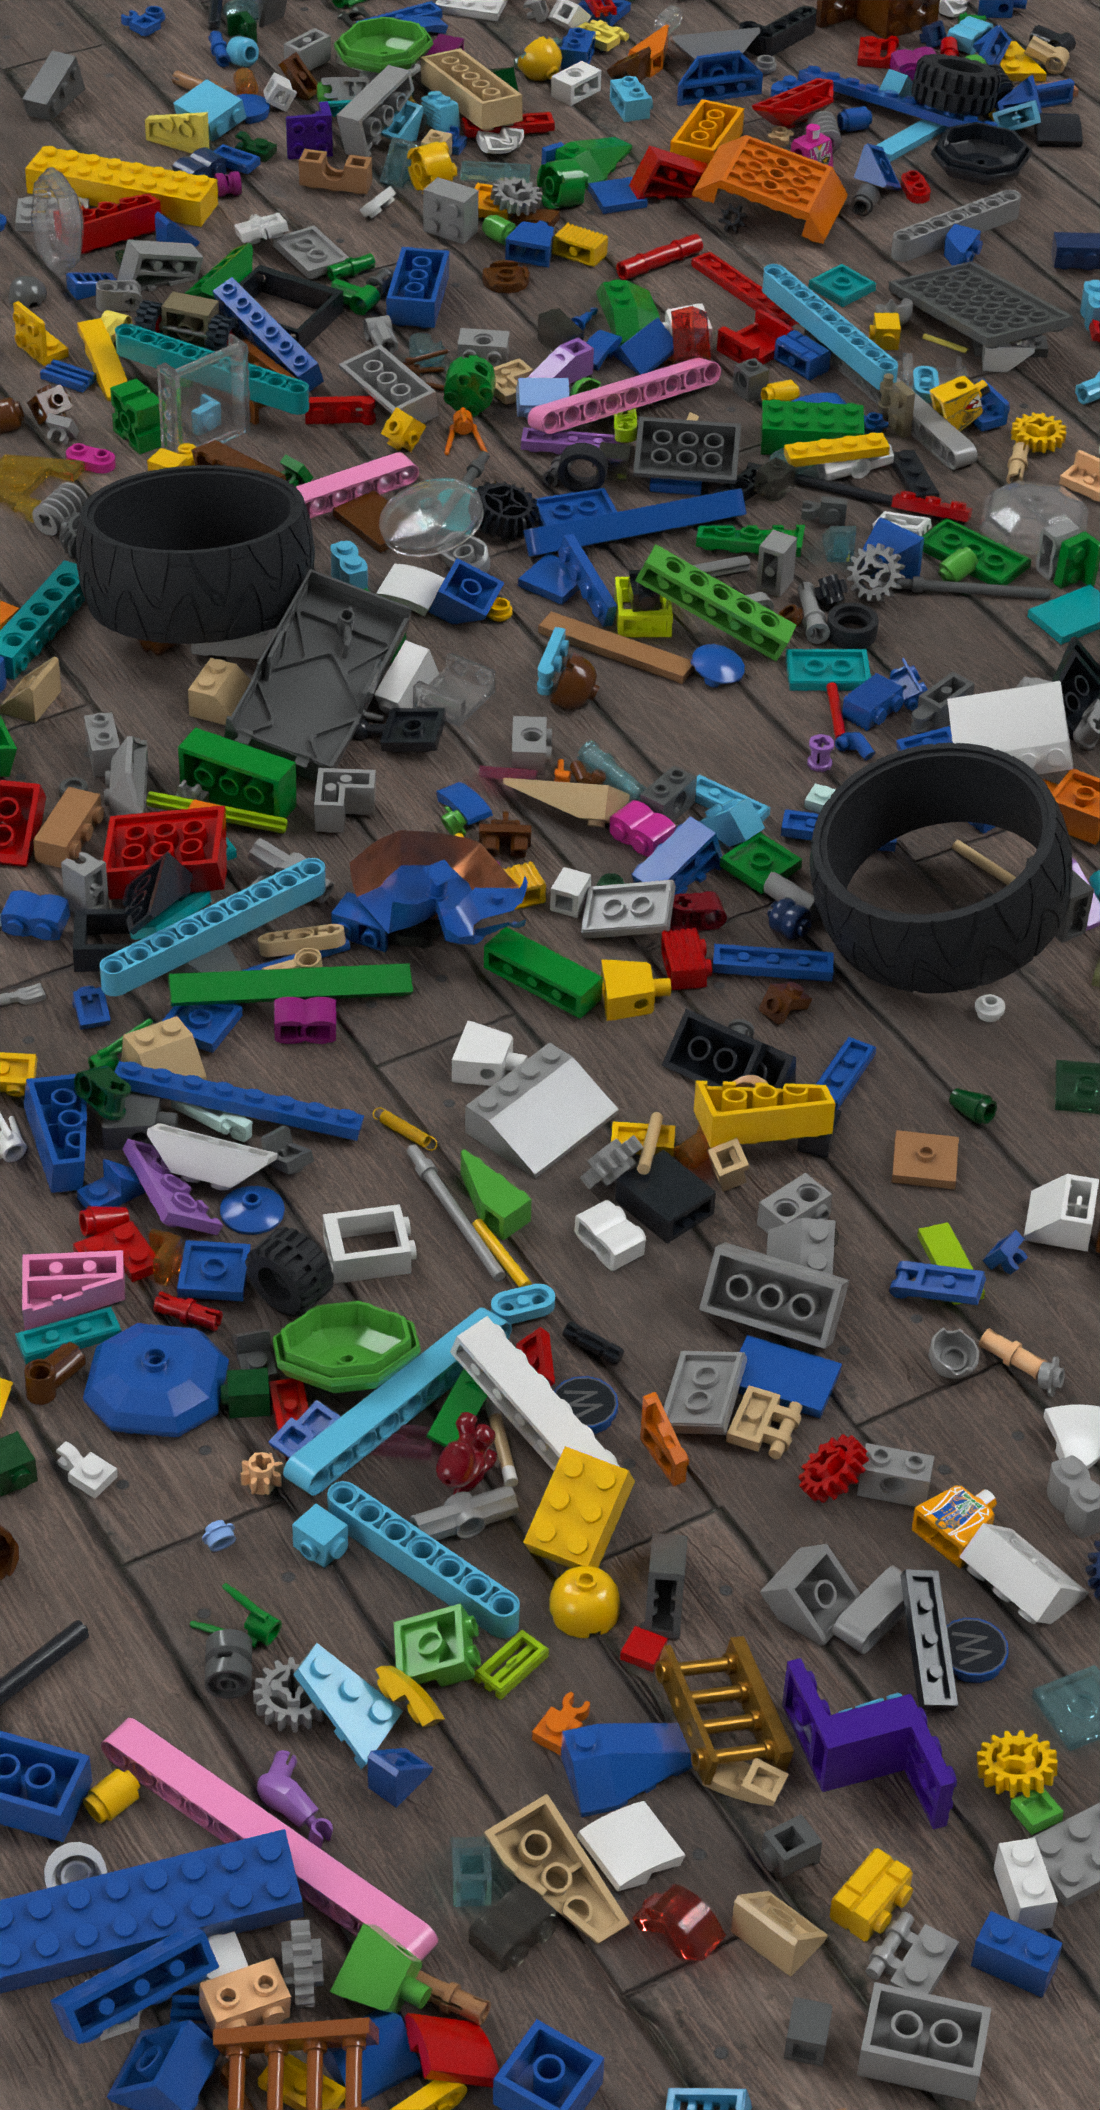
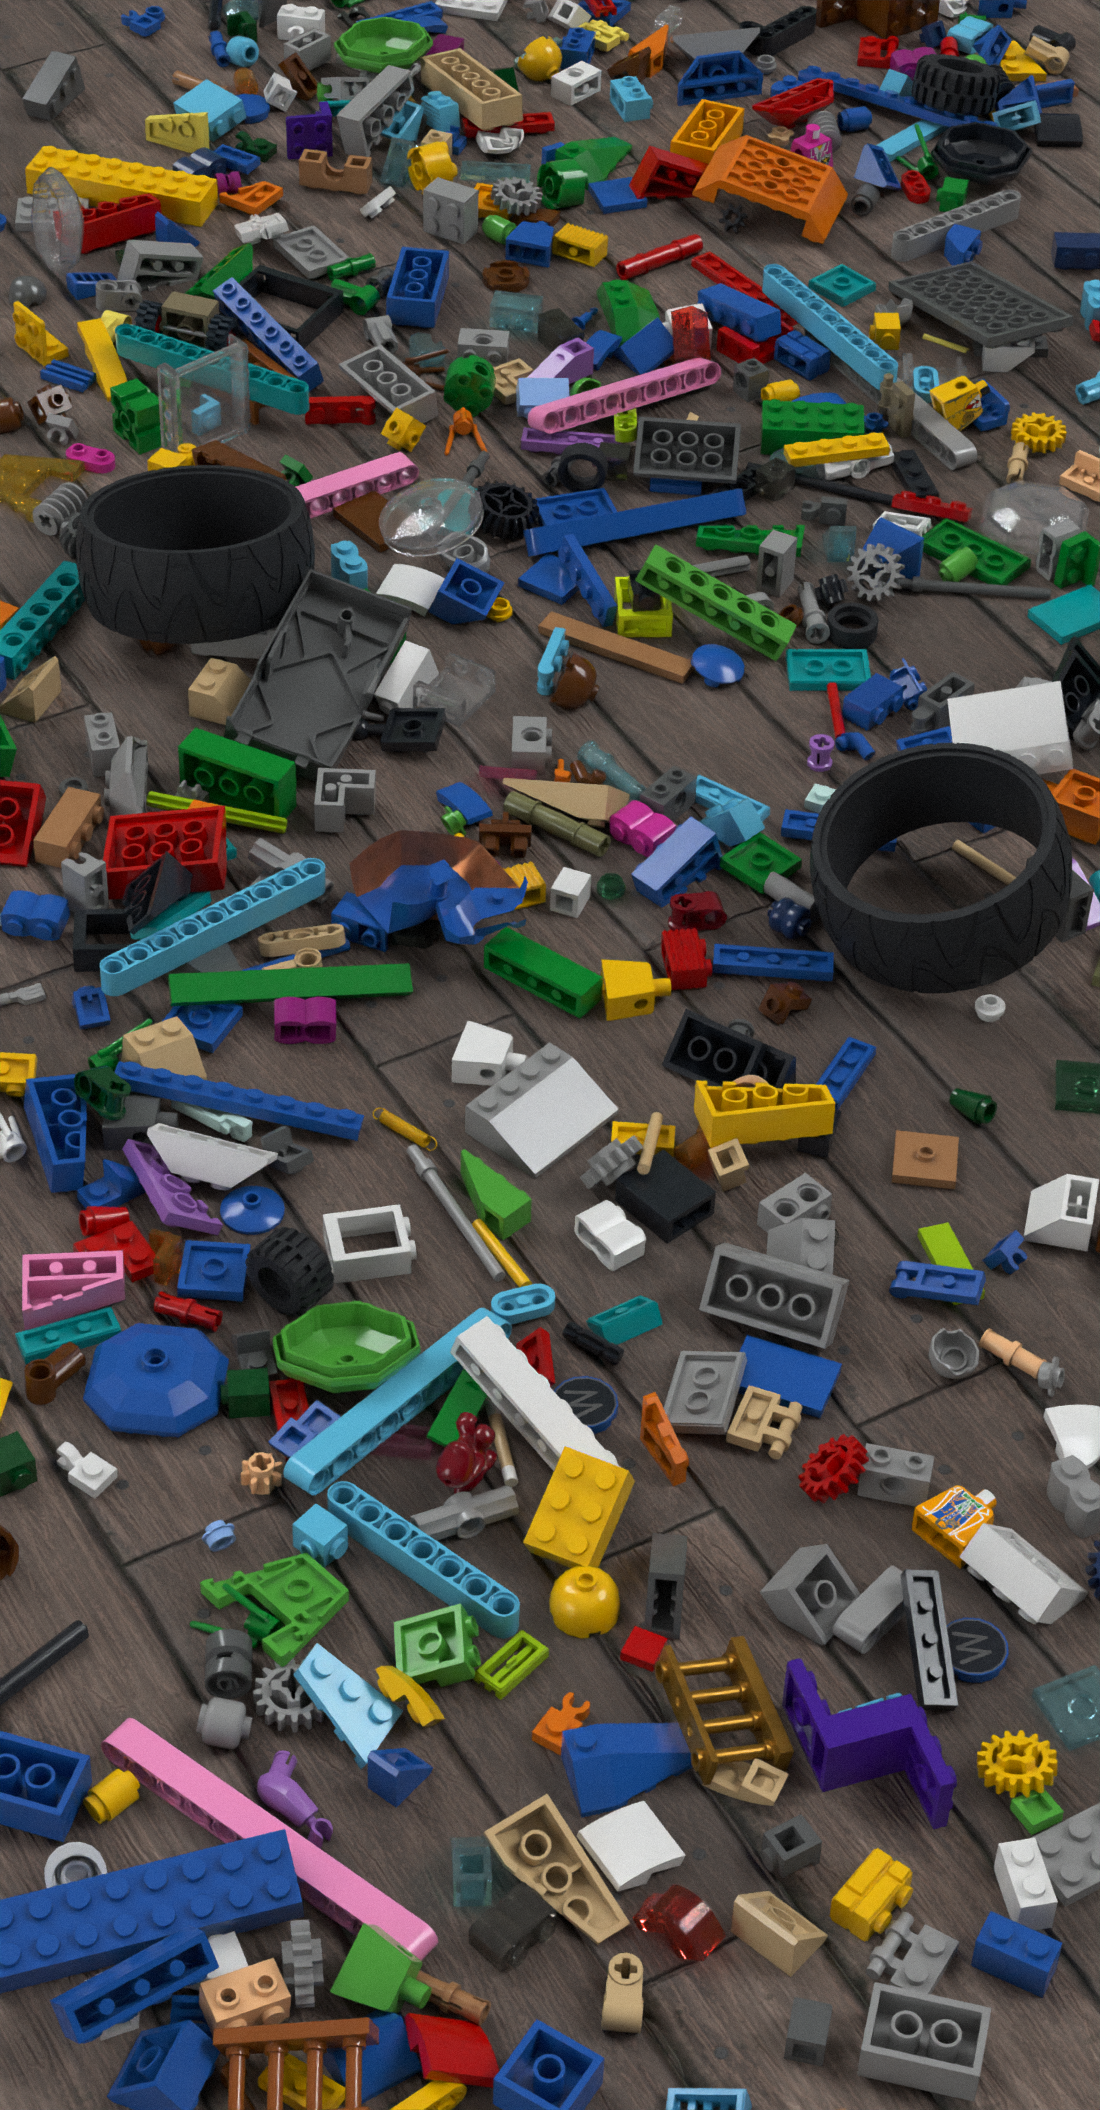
(223, 1723): none -> light grey head
(253, 198): none -> orange wing
(295, 1592): none -> bright green wing
(296, 20): none -> white brick
(515, 311): none -> clear light blue brick
(557, 823): none -> olive piece
(623, 1997): none -> tan piece
(626, 1320): none -> teal slope
(628, 909): light grey tile -> none
(740, 312): none -> blue brick
(926, 164): none -> green plant
(952, 194): none -> green brick

